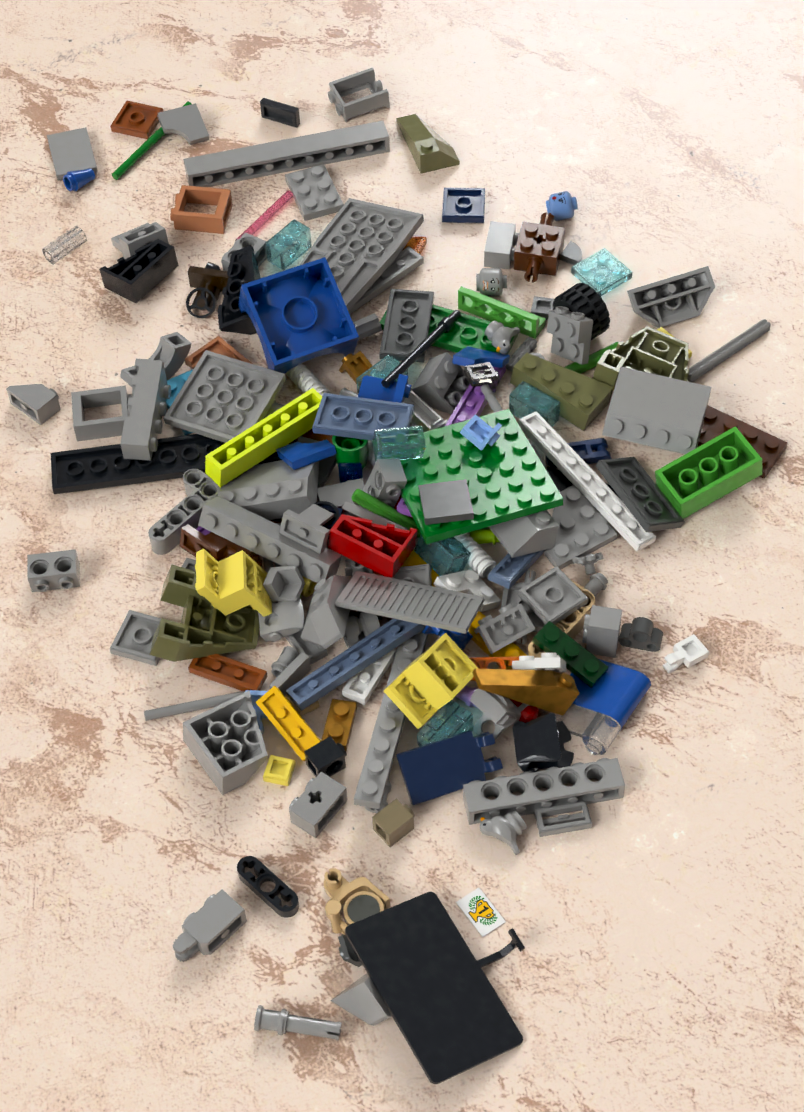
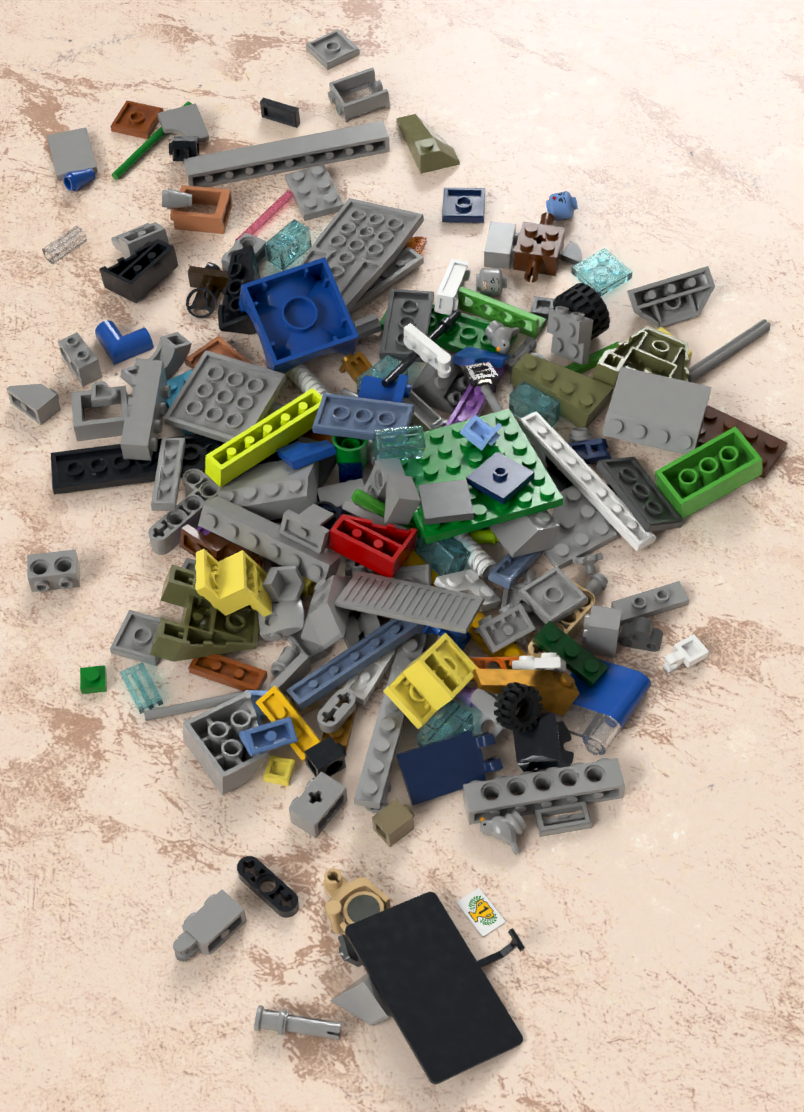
(80, 359): none -> light grey brick
(93, 679): none -> green plate
(103, 394): none -> light grey tile
(122, 347): none -> blue brick
(149, 703): none -> clear light blue tile
(168, 474): none -> light grey tile
(176, 199): none -> light grey cone
(184, 147): none -> black brick
(268, 736): none -> medium blue slope
(332, 49): none -> light grey tile
(333, 708): none -> light grey beam
(401, 499): none -> light grey slope
(427, 350): none -> white plate
(447, 294): none -> white container
(500, 477): none -> plate
(528, 711): none -> black tyre
(580, 434): none -> light grey plate
(651, 602): none -> light grey plate

